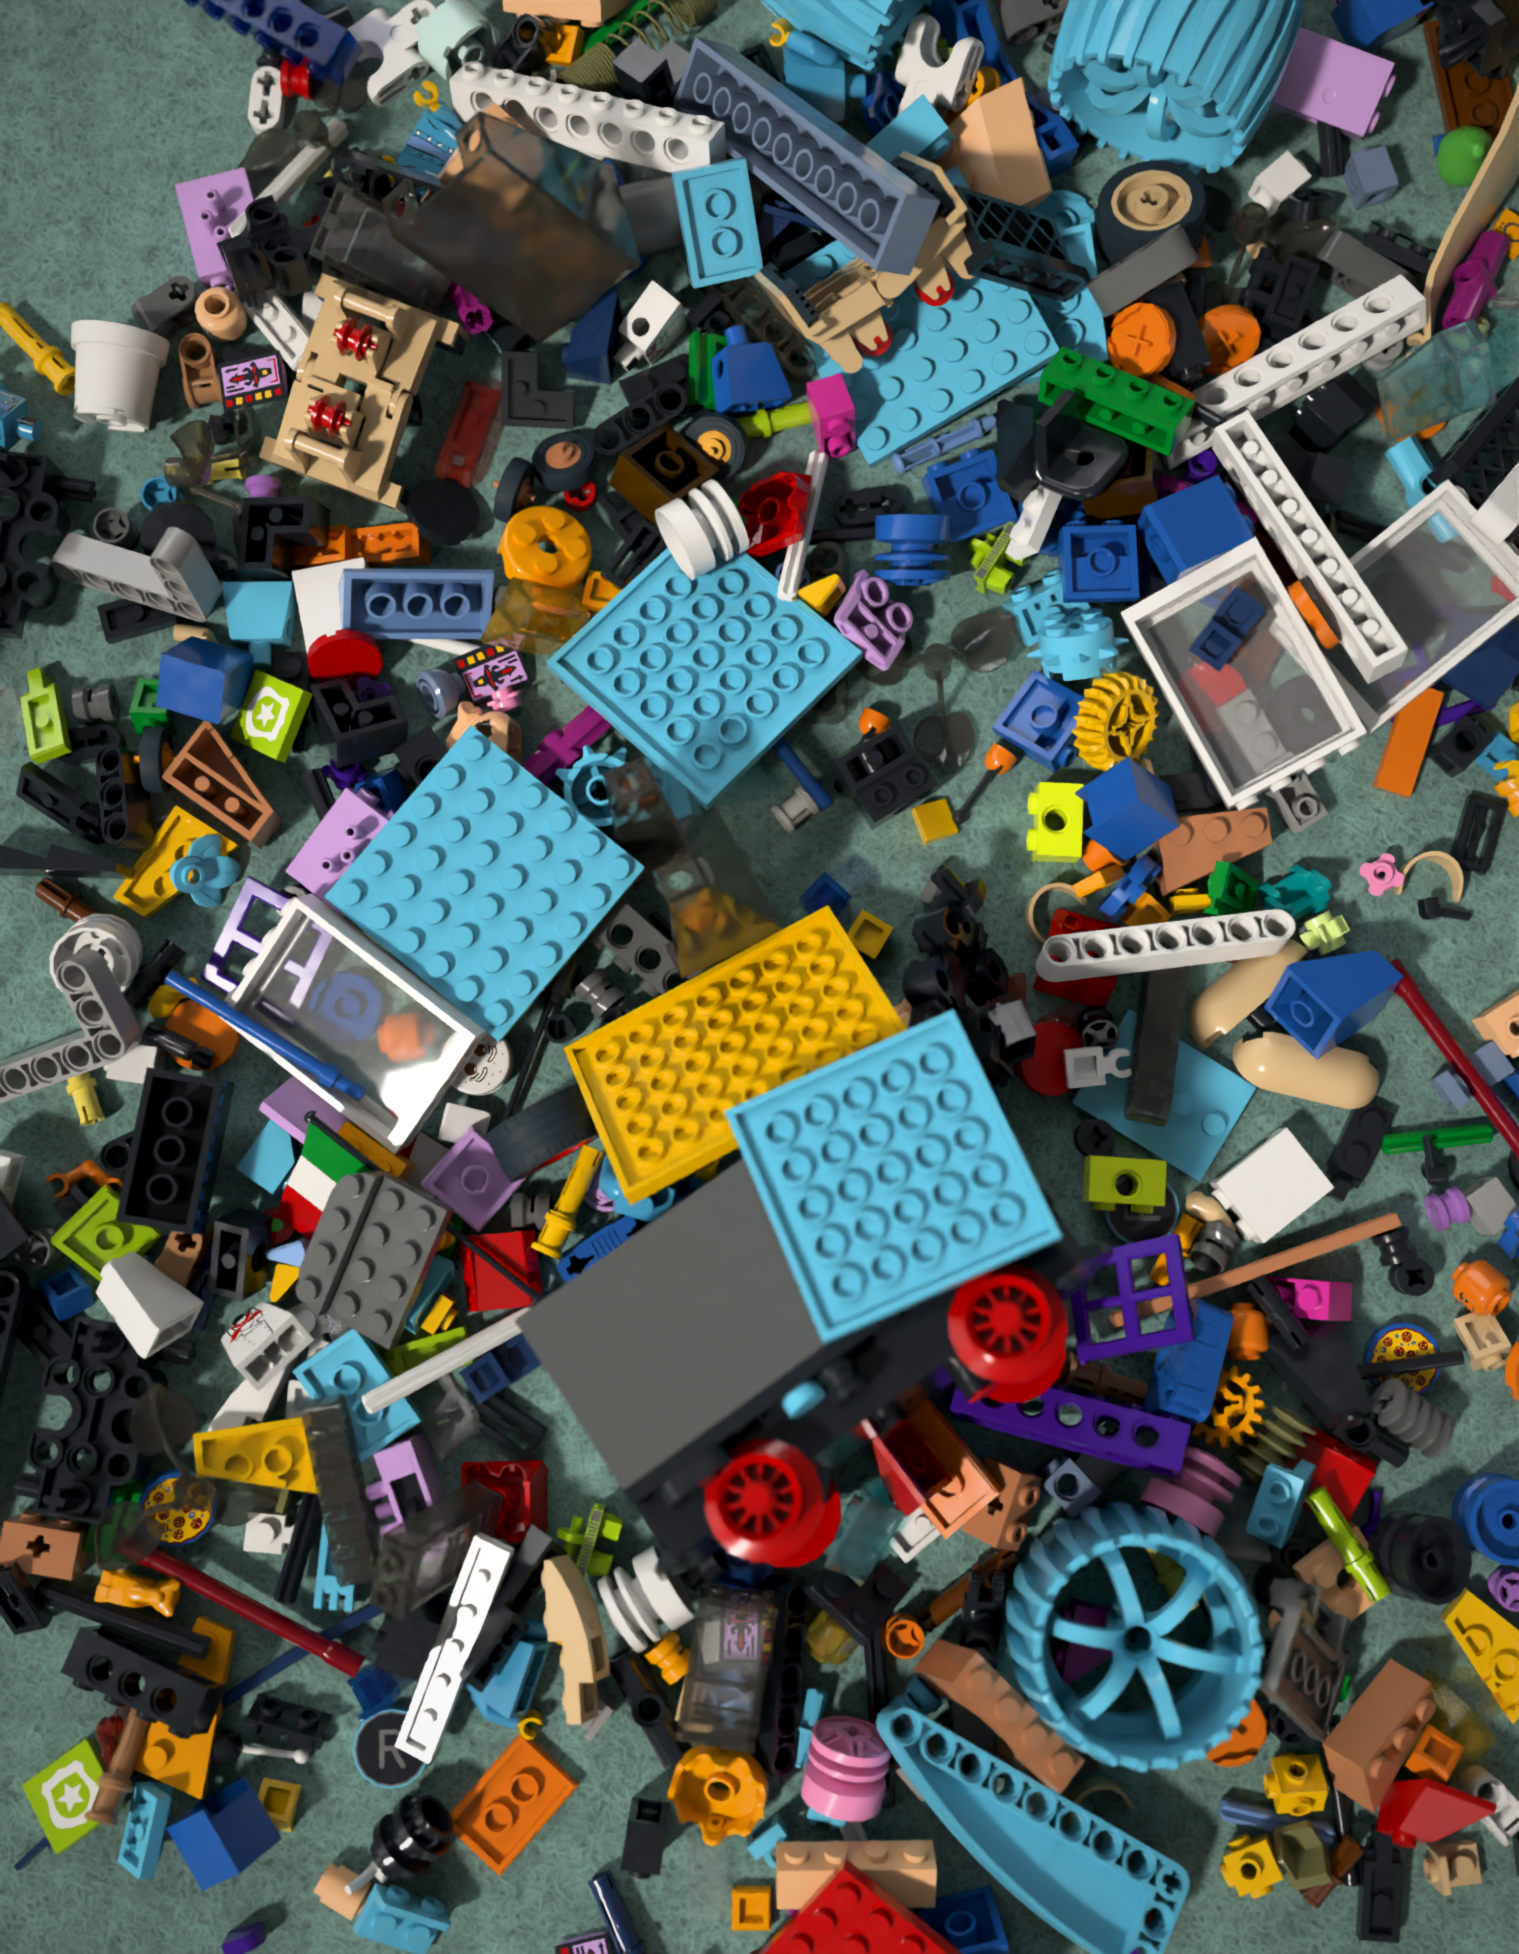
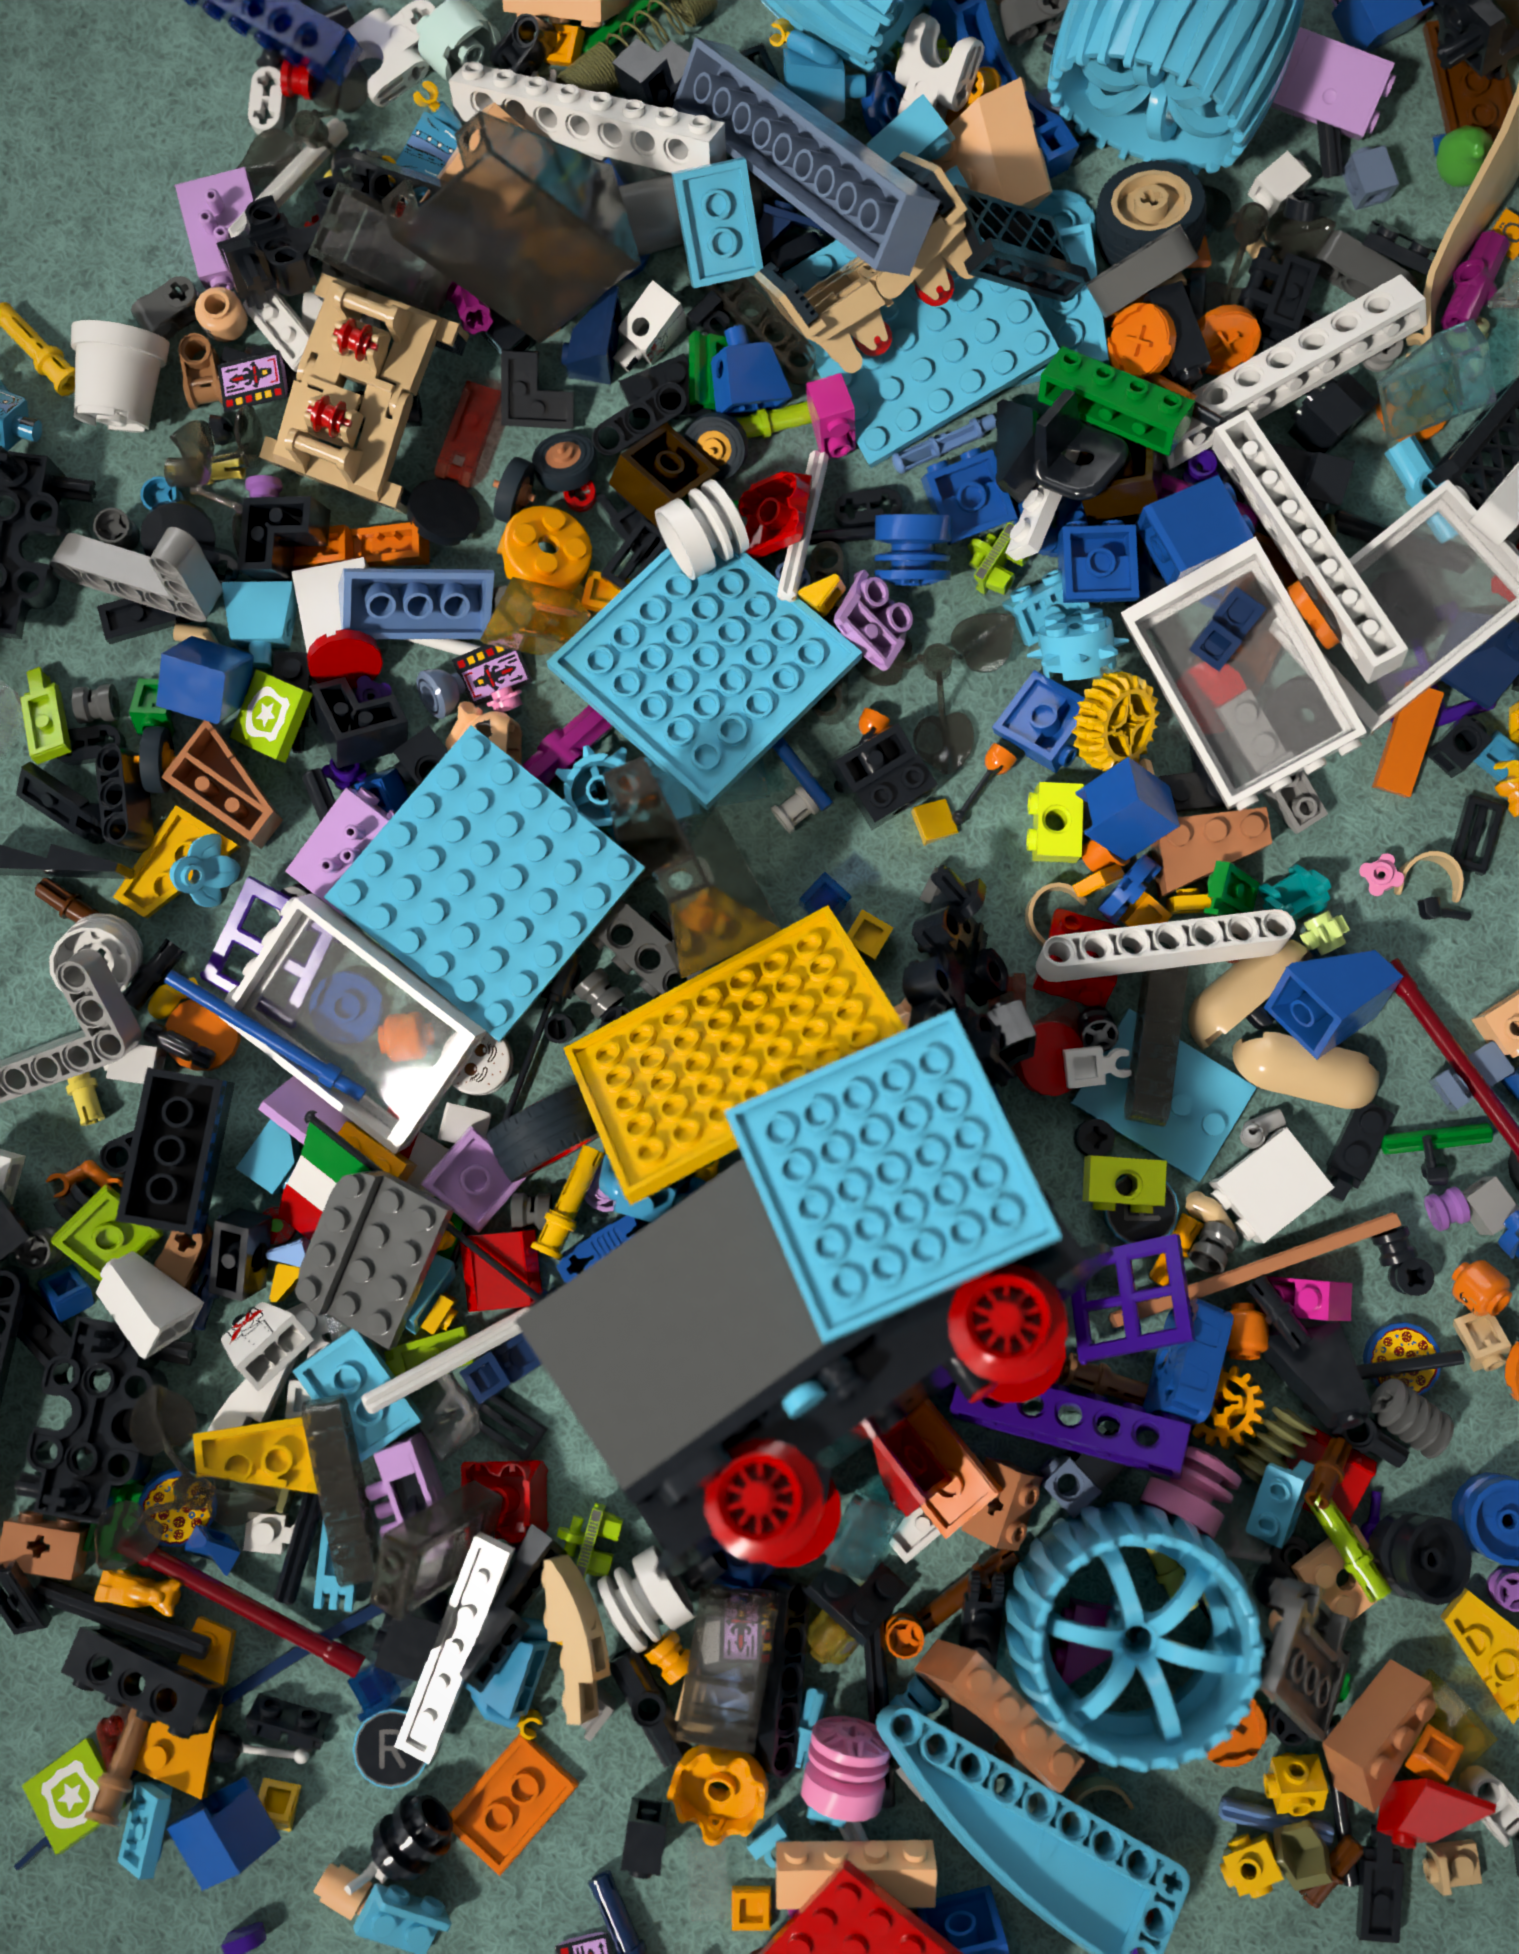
(213, 1546): none -> blue slope
(1257, 1129): none -> light grey arm
(1328, 1472): none -> reddish brown axle

